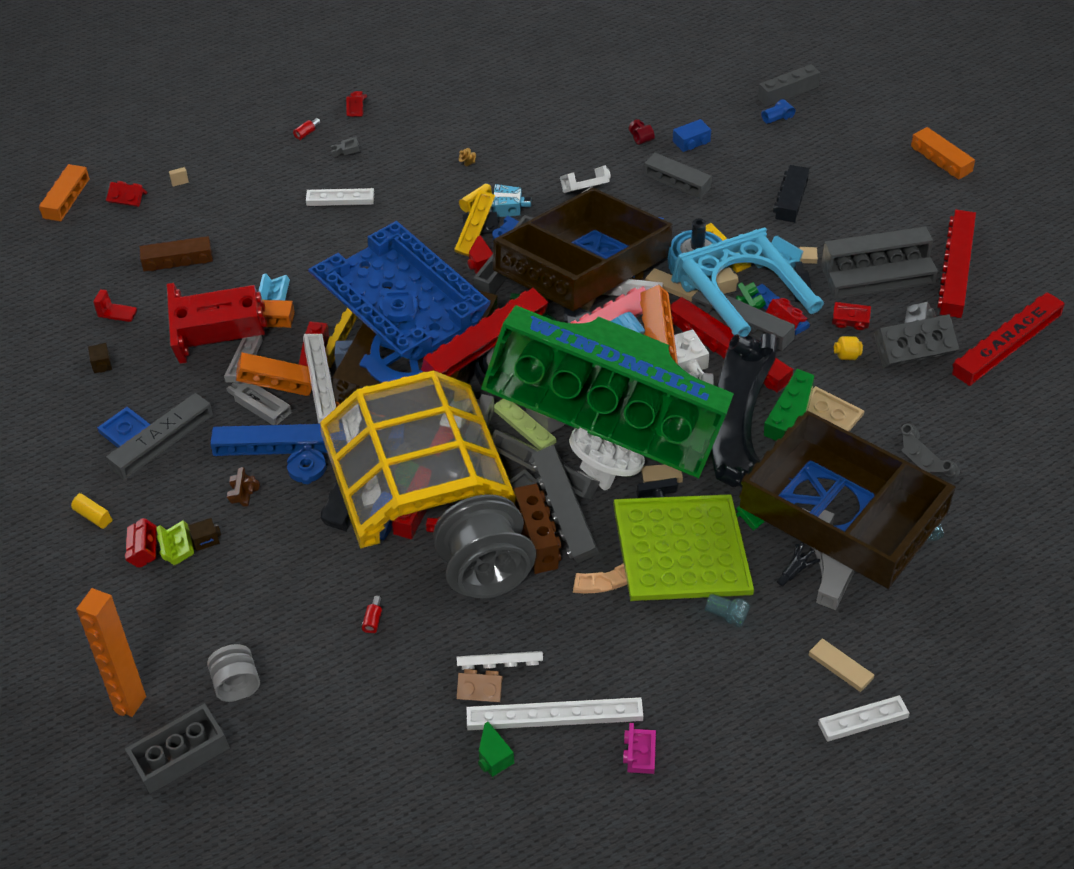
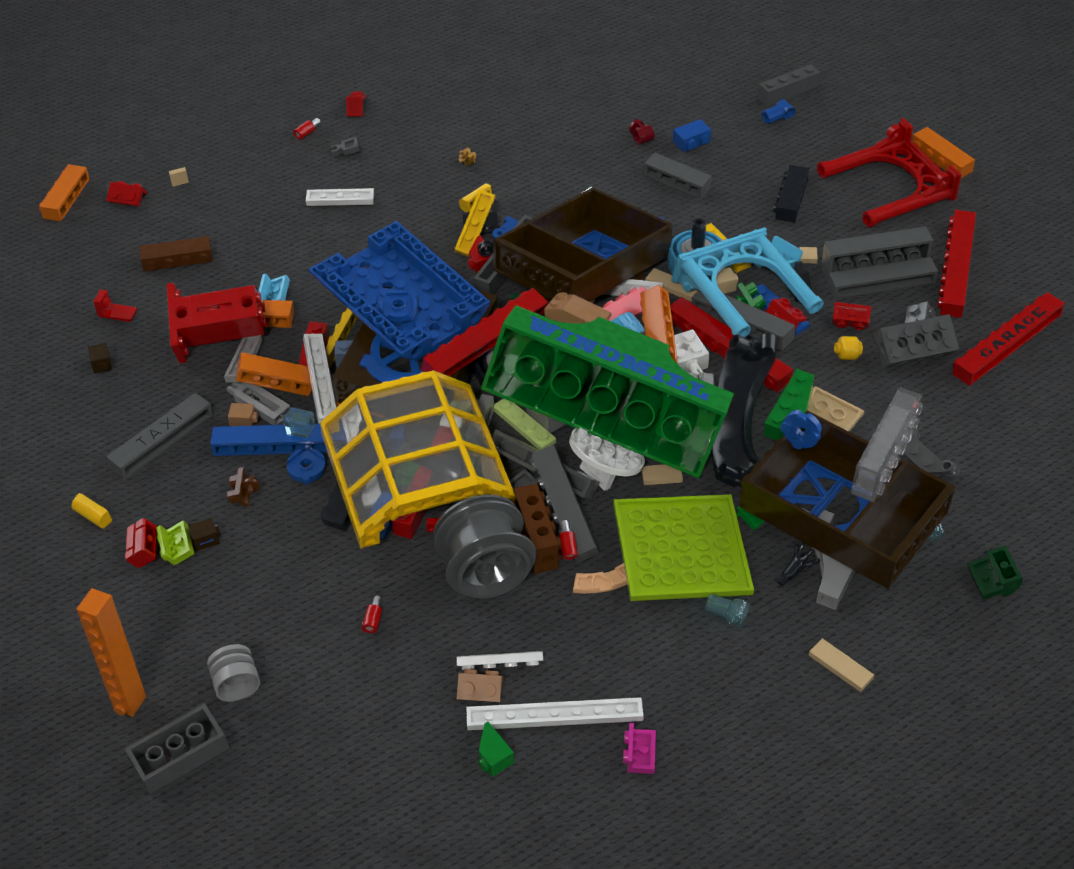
(122, 427): blue plate -> none
(242, 415): none -> medium nougat brick
(299, 422): none -> clear light blue brick
(485, 252): none -> black plate
(509, 201): medium azure torso -> none
(568, 542): none -> red piece
(569, 182): white panel -> none
(573, 309): none -> medium nougat slope
(657, 488): black tile -> none
(798, 438): none -> blue plate
(863, 718): white plate -> none
(887, 444): none -> clear brick
(916, 162): none -> red arch
(995, 573): none -> dark green brick

